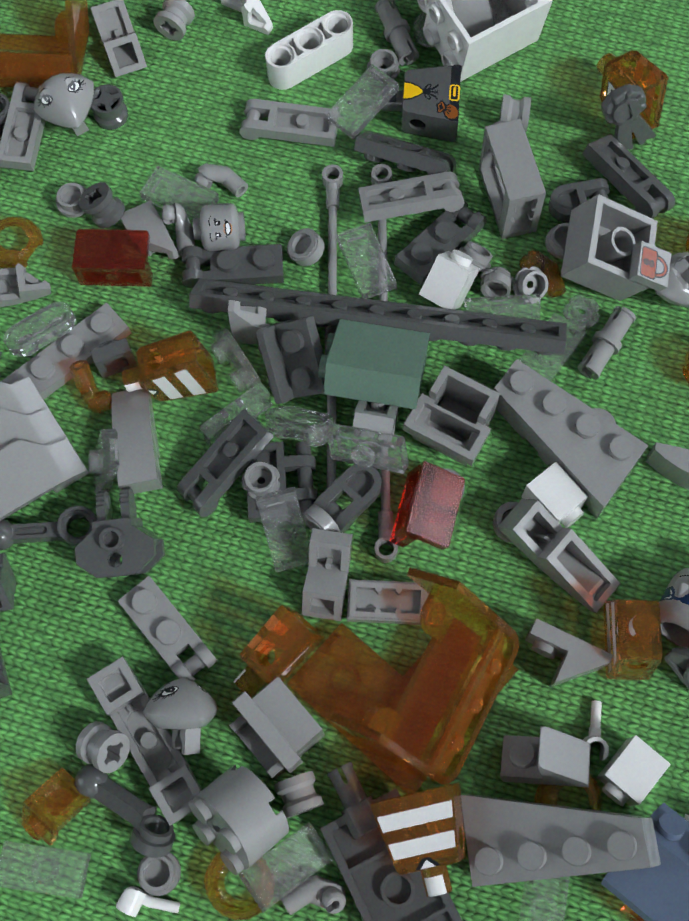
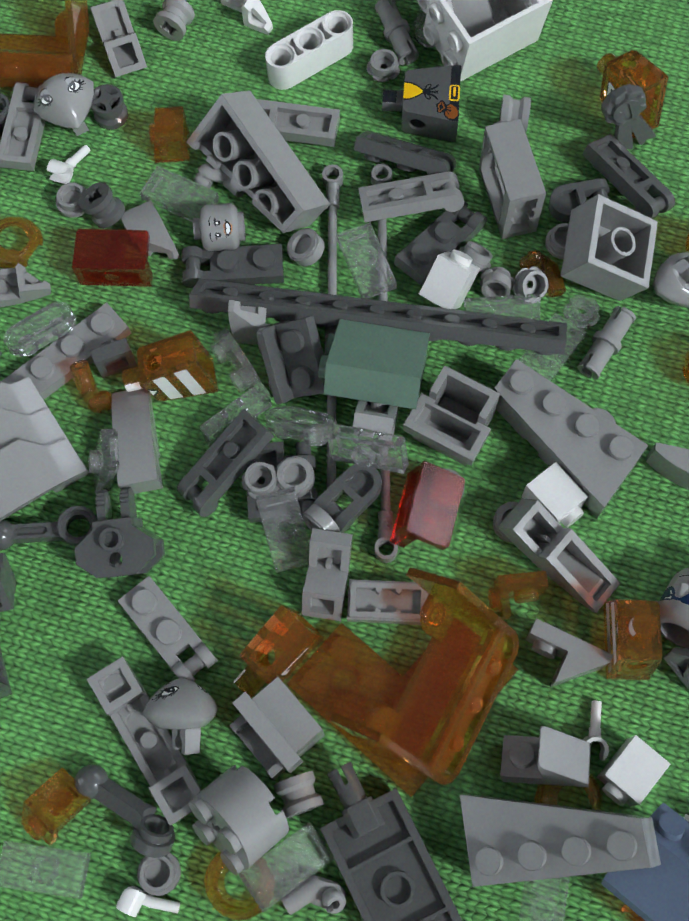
(63, 171): none -> white hand
(102, 747): light grey wheel -> none
(170, 135): none -> clear orange brick
(183, 228): light grey arm -> none
(259, 161): none -> light grey wedge
(295, 472): none -> light grey tile
(362, 101): clear plate -> none
(424, 833): torso -> none
(521, 586): none -> clear orange bracket
(650, 266): light grey tile -> none

